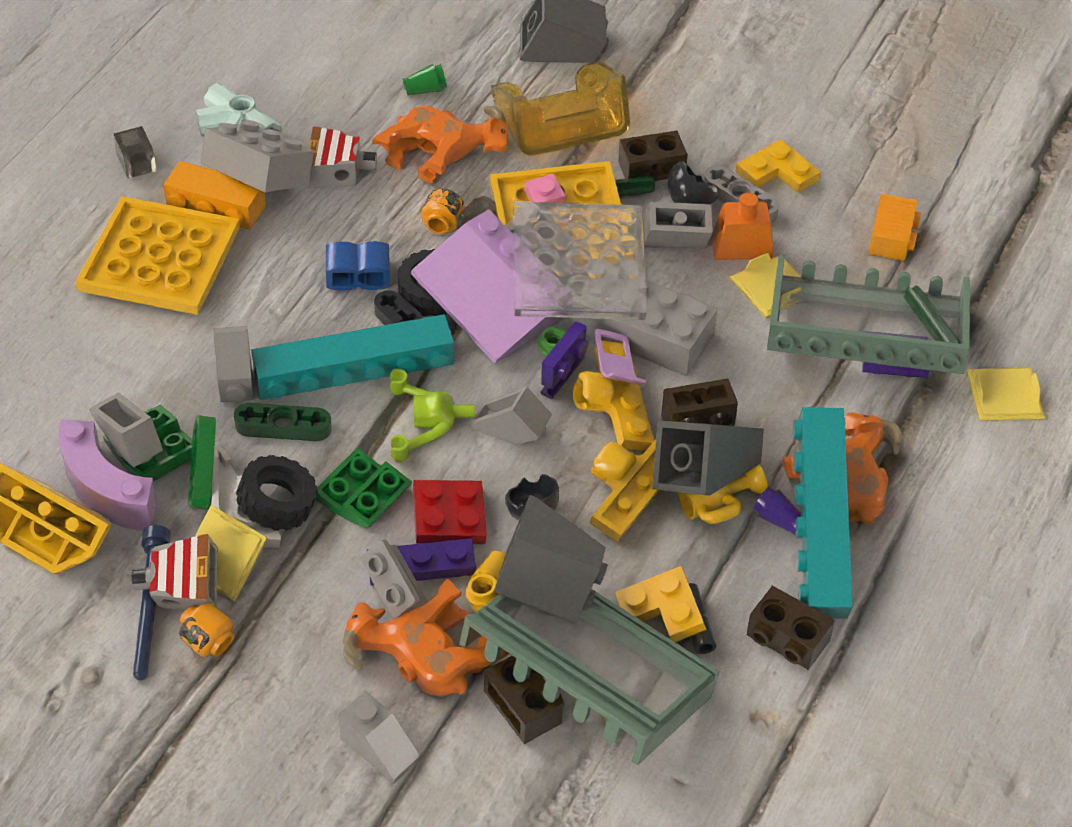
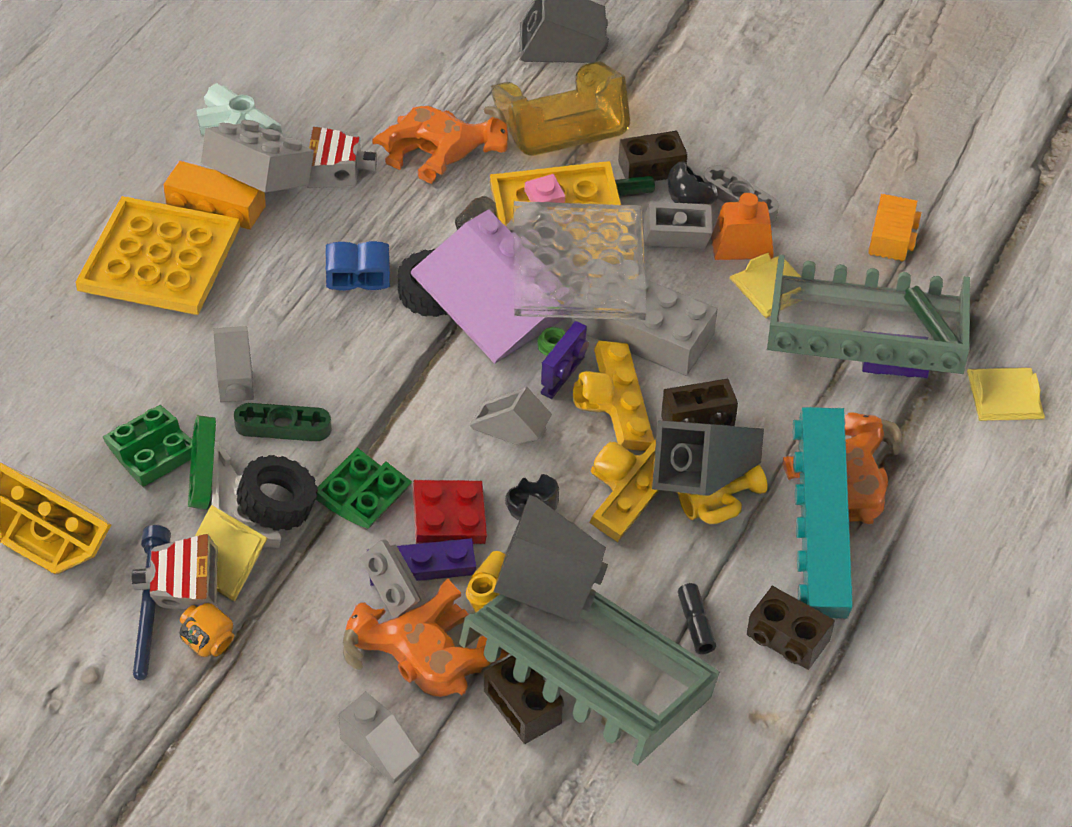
(99, 484): lavender brick -> none
(127, 429): light grey slope -> none
(134, 152): clear smoke brick -> none
(352, 356): teal brick -> none
(402, 308): black beam -> none
(426, 80): green cone -> none
(431, 410): lime piece -> none
(441, 211): light orange head -> none
(613, 365): lavender piece -> none
(665, 596): yellow plate -> none
(777, 509): dark purple cone -> none
(778, 161): yellow plate -> none

